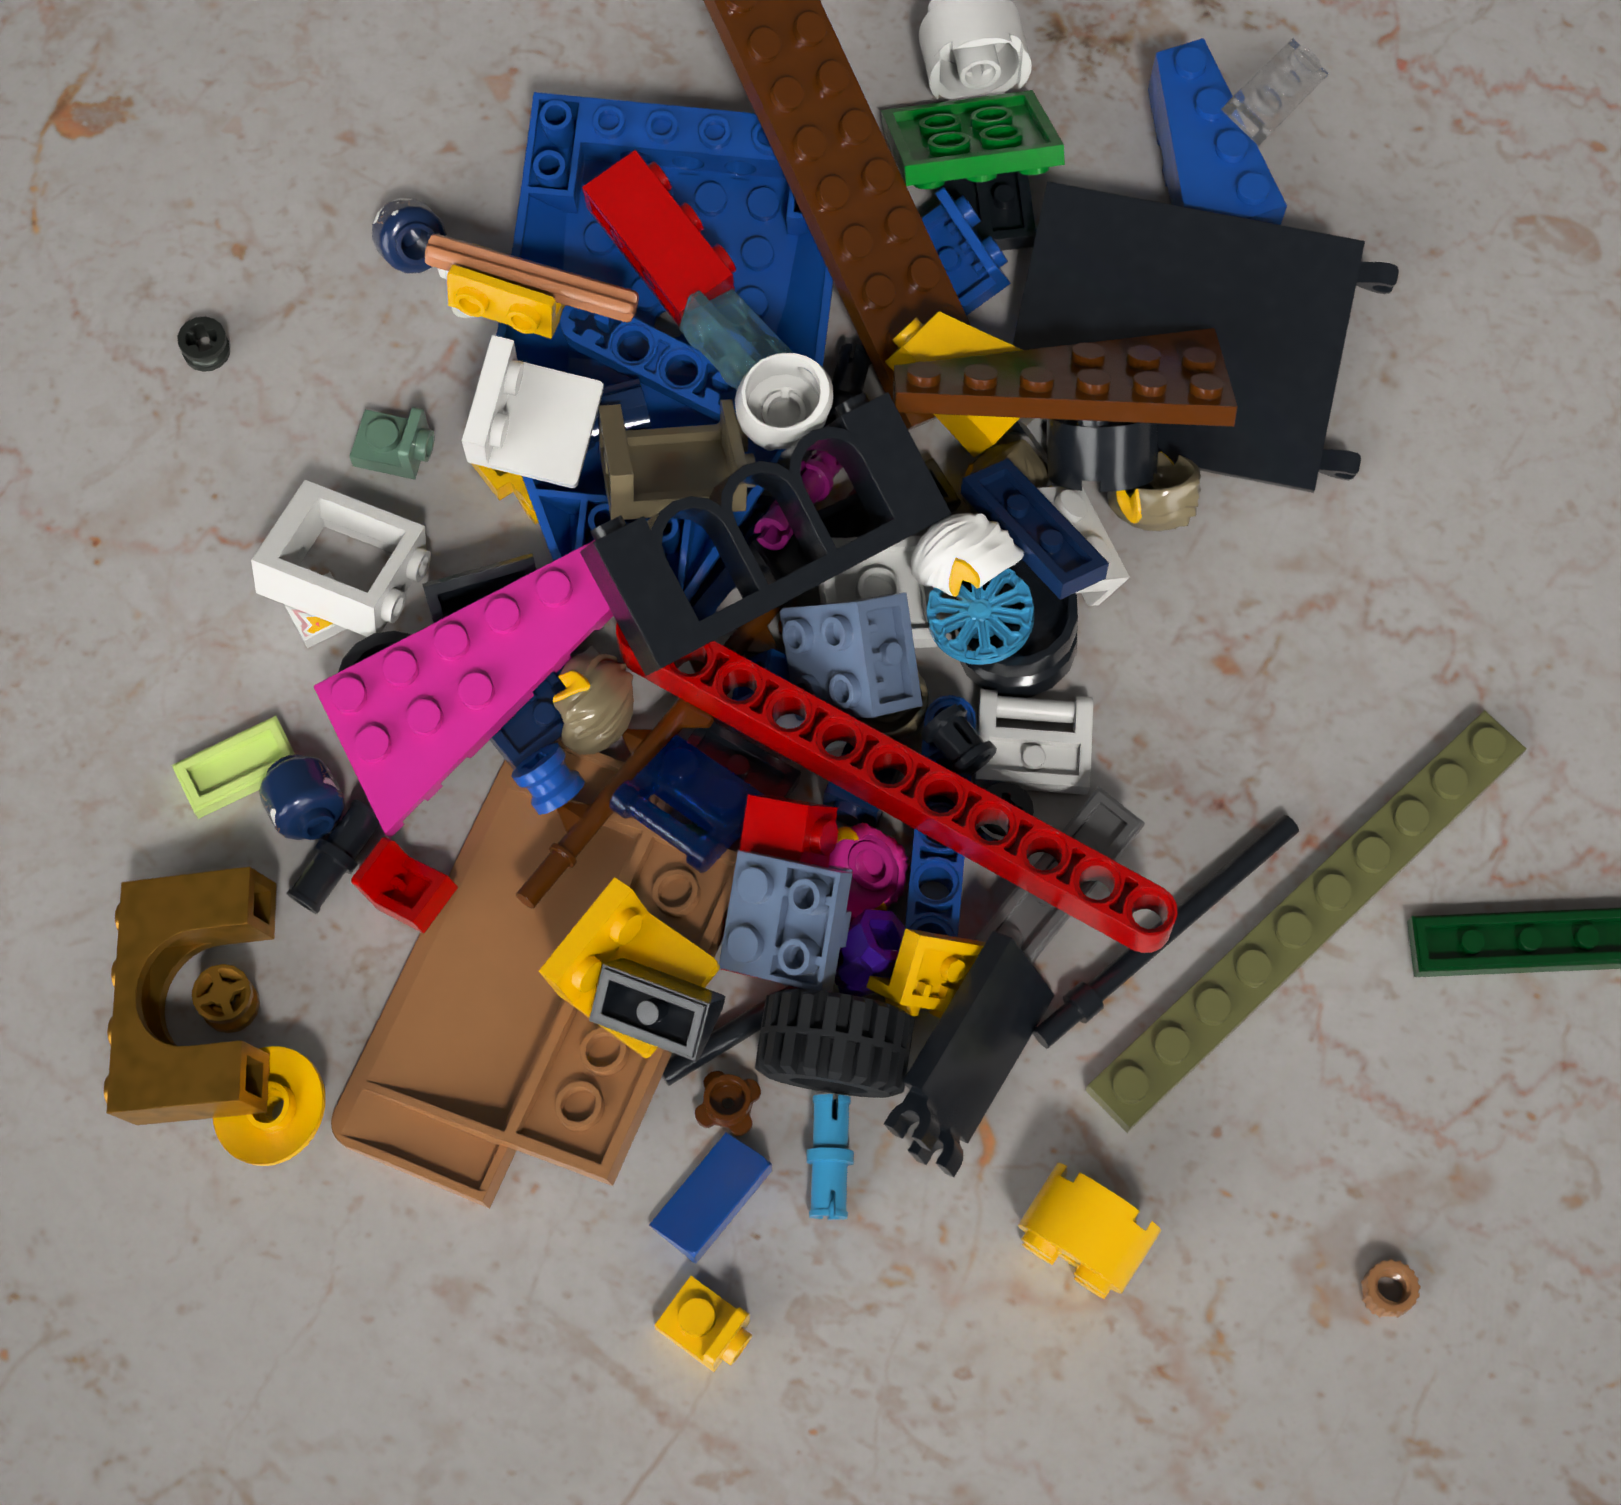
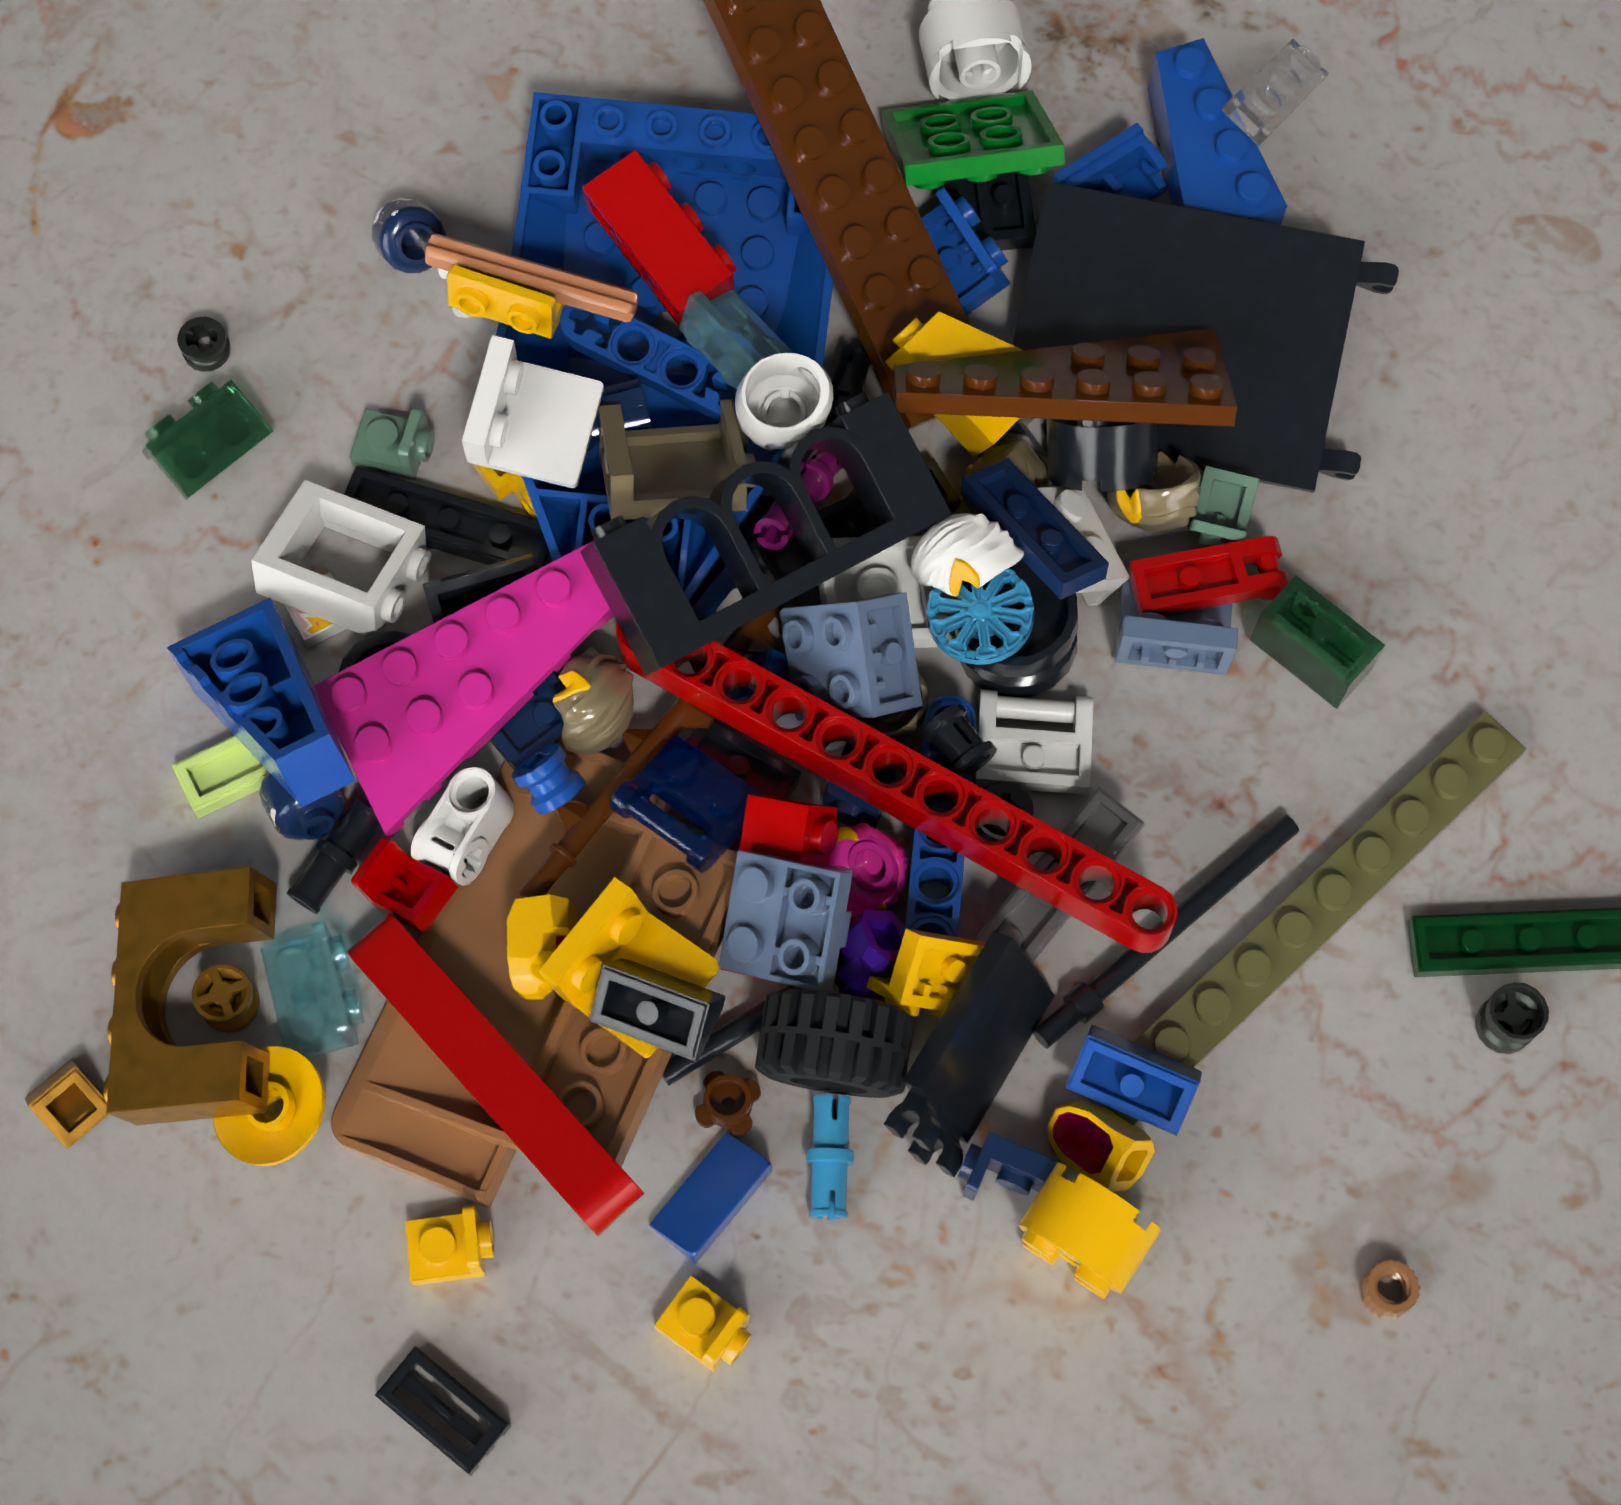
(68, 1104): none -> pearl gold slope
(207, 438): none -> clear green bracket
(264, 695): none -> blue wedge
(310, 993): none -> clear light blue bracket
(449, 1247): none -> yellow bracket
(452, 521): none -> black tile
(461, 829): none -> white piece
(483, 1443): none -> black tile
(495, 1075): none -> red beam
(533, 933): none -> yellow rock
(1016, 1166): none -> dark blue bracket
(1099, 1144): none -> yellow rock
(1120, 166): none -> blue hinge
(1134, 1079): none -> blue slope
(1179, 641): none -> sand blue bracket
(1207, 576): none -> red plate
(1223, 506): none -> sand green bracket
(1316, 642): none -> clear green brick
(1520, 1009): none -> pearl dark grey wheel

